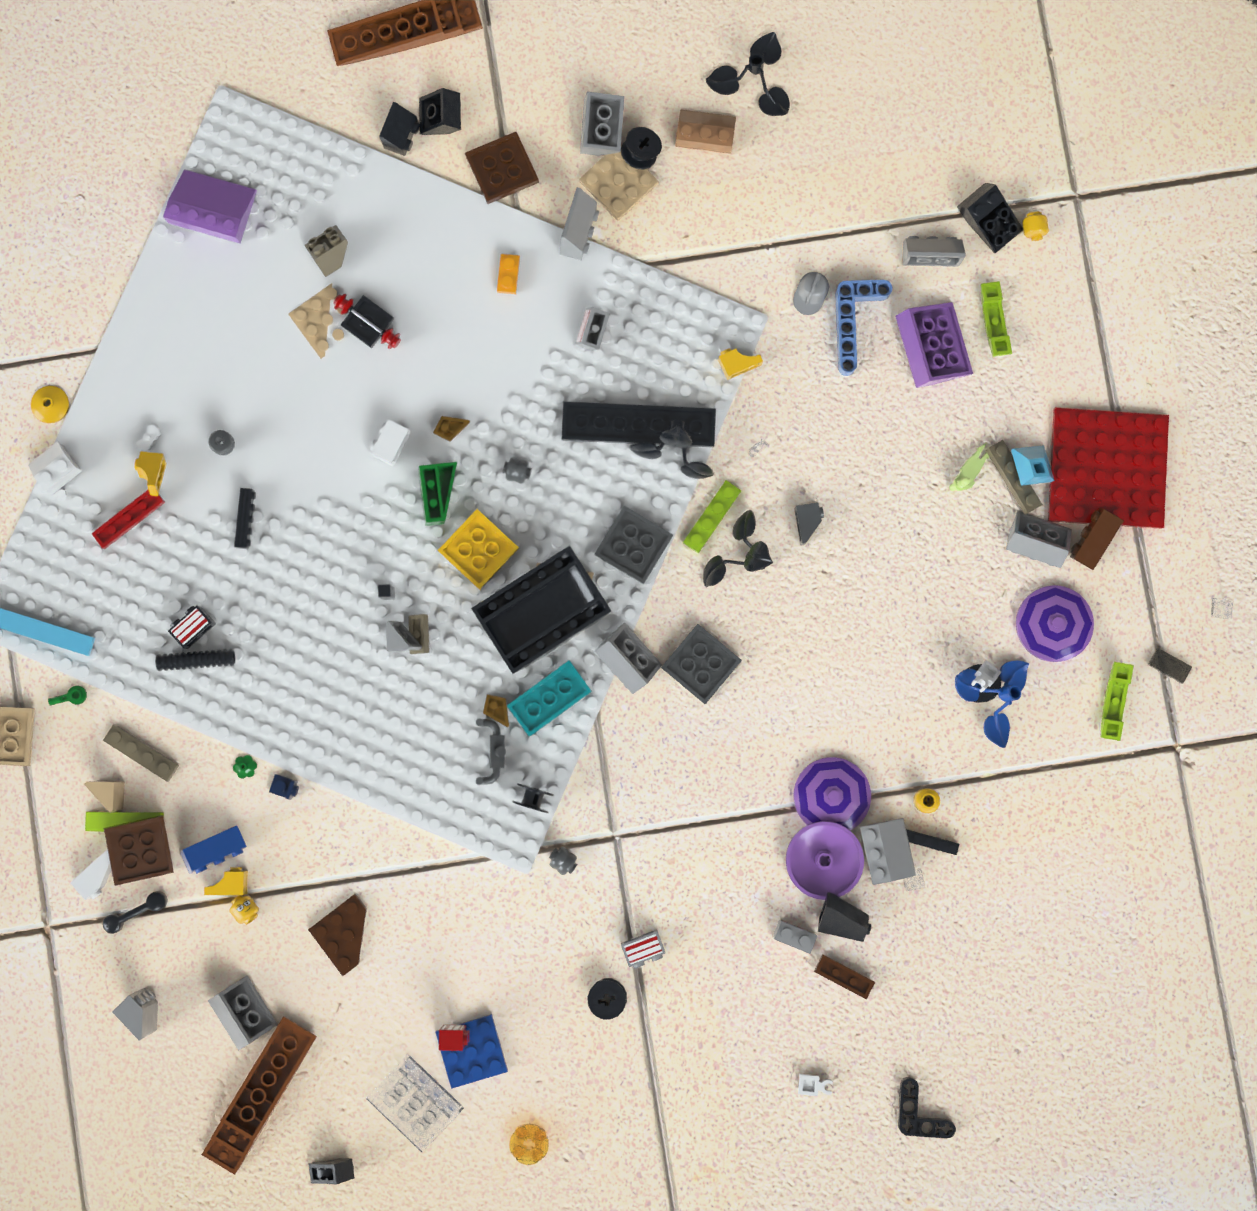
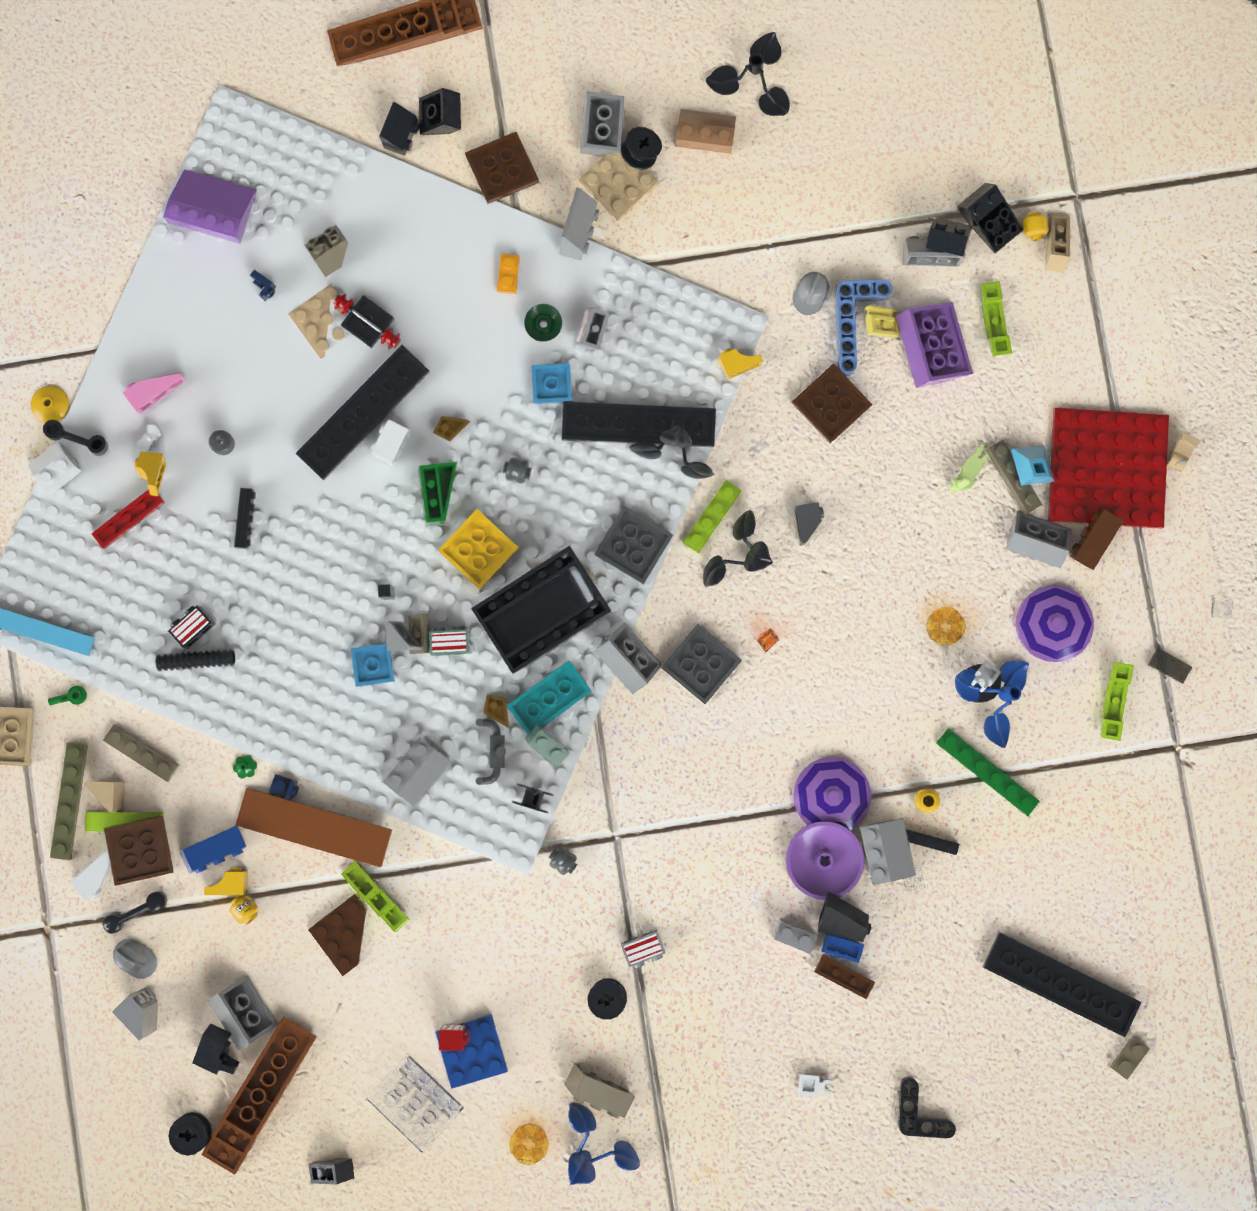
(55, 431): none -> black piece
(69, 801): none -> olive plate
(134, 958): none -> light grey piece
(148, 392): none -> bright pink slope
(197, 1125): none -> black piece
(214, 1050): none -> black hinge
(261, 281): none -> dark blue bracket
(314, 827): none -> dark orange slope
(362, 412): none -> black plate
(372, 665): none -> dark azure plate
(375, 896): none -> lime slope
(417, 771): none -> light grey slope
(449, 642): none -> brick
(539, 314): none -> dark green dish
(547, 745): none -> sand green brick
(551, 383): none -> dark azure plate
(580, 1162): none -> blue plant
(598, 1092): none -> dark tan wedge
(767, 639): none -> clear orange slope
(831, 403): none -> reddish brown plate
(842, 948): none -> blue plate
(882, 321): none -> light yellow plate
(937, 633): none -> clear yellow plate
(948, 236): none -> black slope
(987, 772): none -> green plate
(1058, 243): none -> tan slope
(1061, 984): none -> black plate
(1129, 1057): none -> dark tan plate
(1182, 451): none -> tan leg

